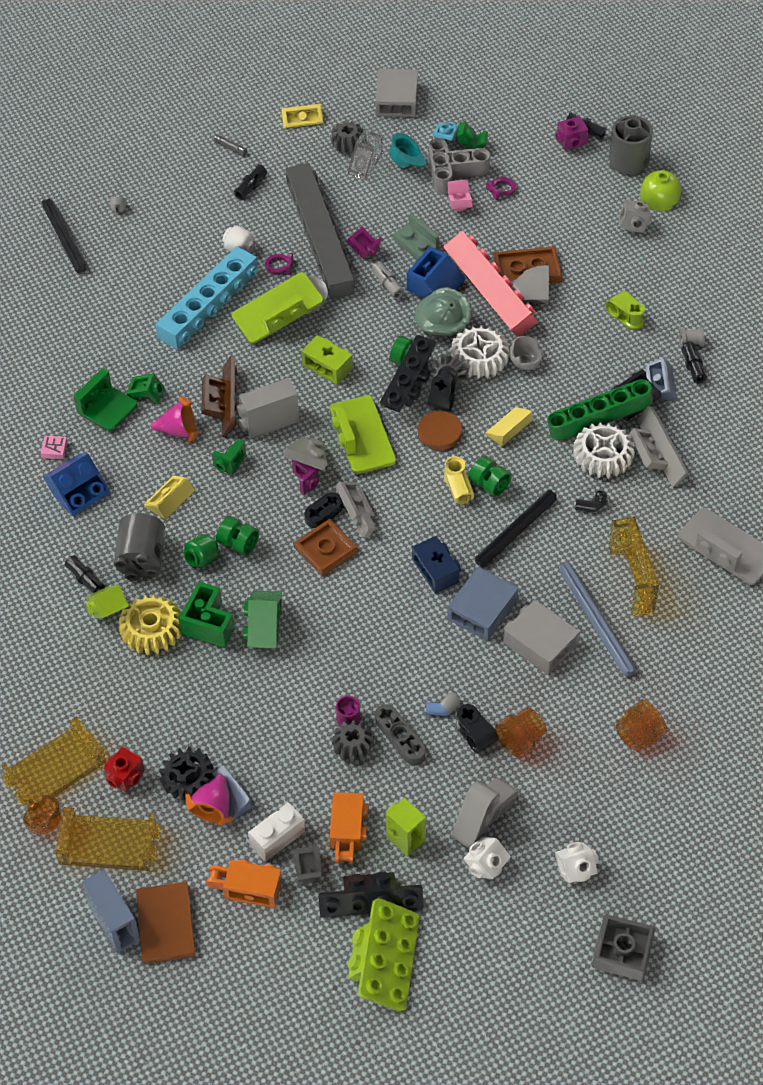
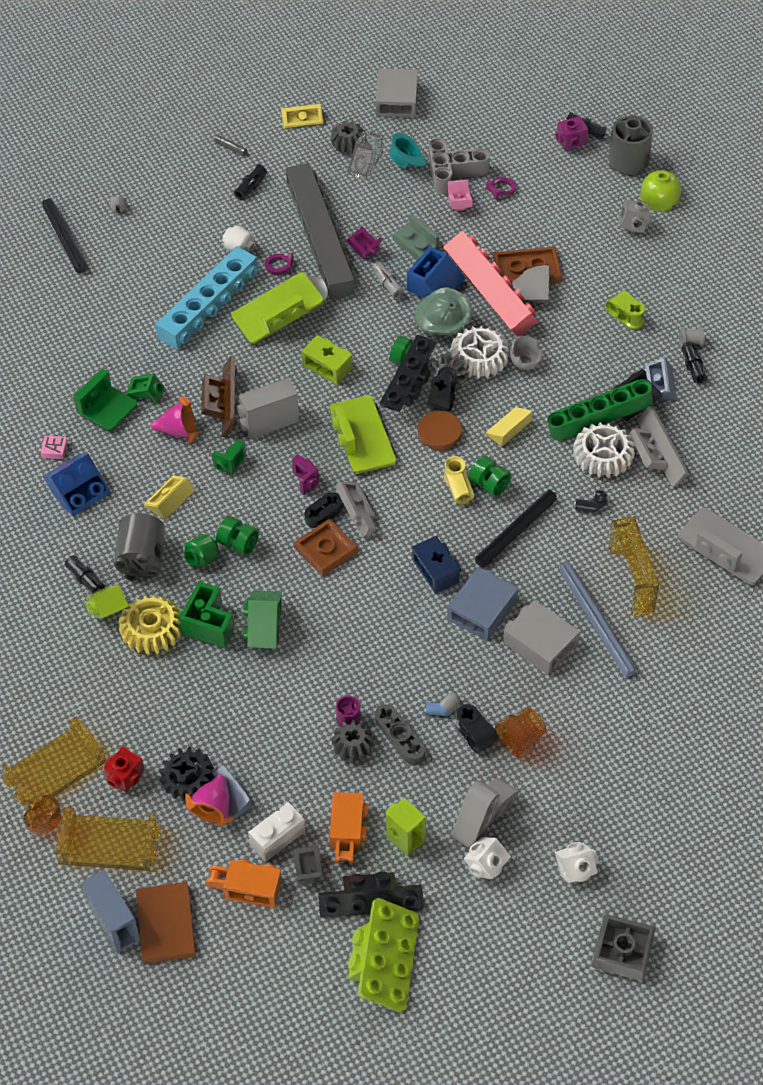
(308, 452): light grey wing -> none
(446, 131): medium azure slope -> none
(468, 137): green bracket -> none
(641, 725): clear orange piece -> none

